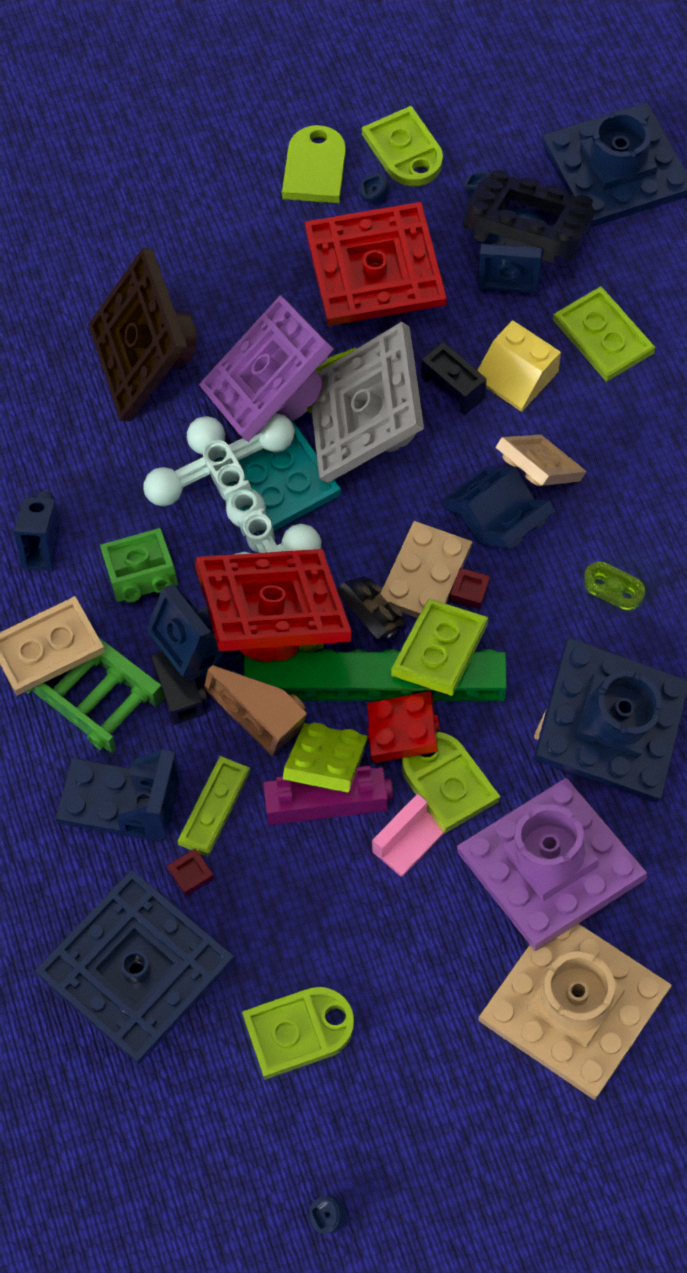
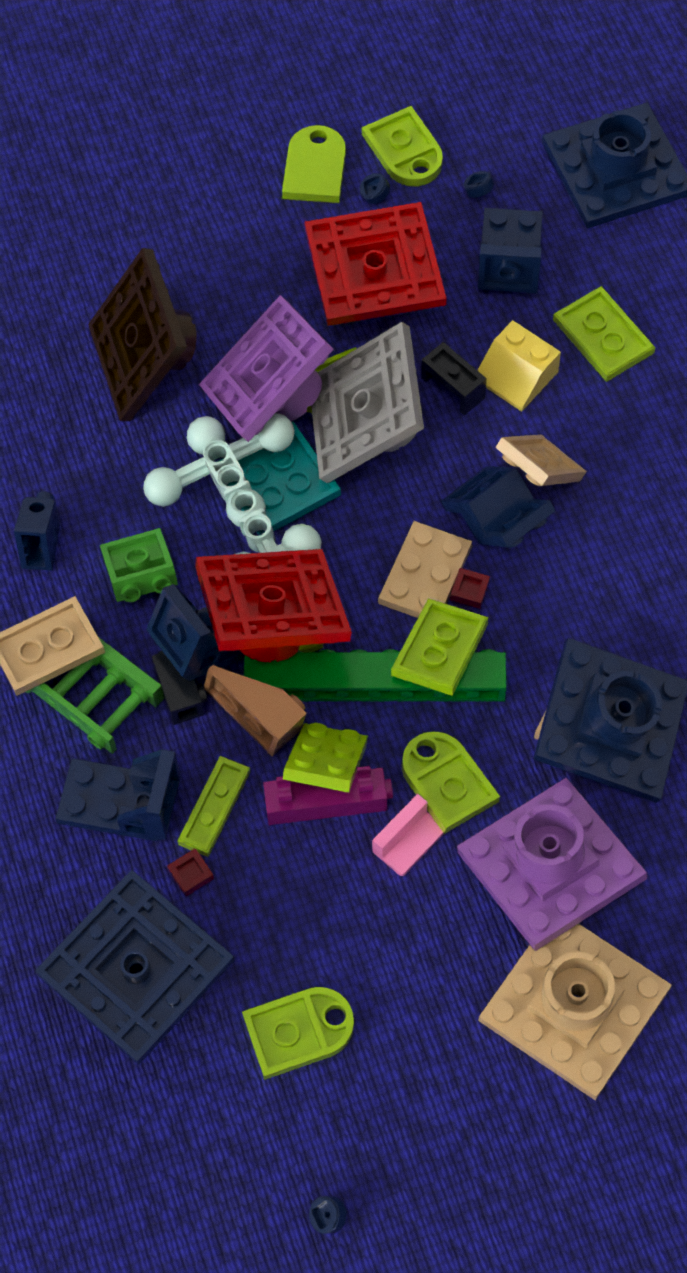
(370, 606): black plate -> none
(402, 727): red plate -> none
(496, 192): black plate -> none
(616, 584): clear neon green plate -> none

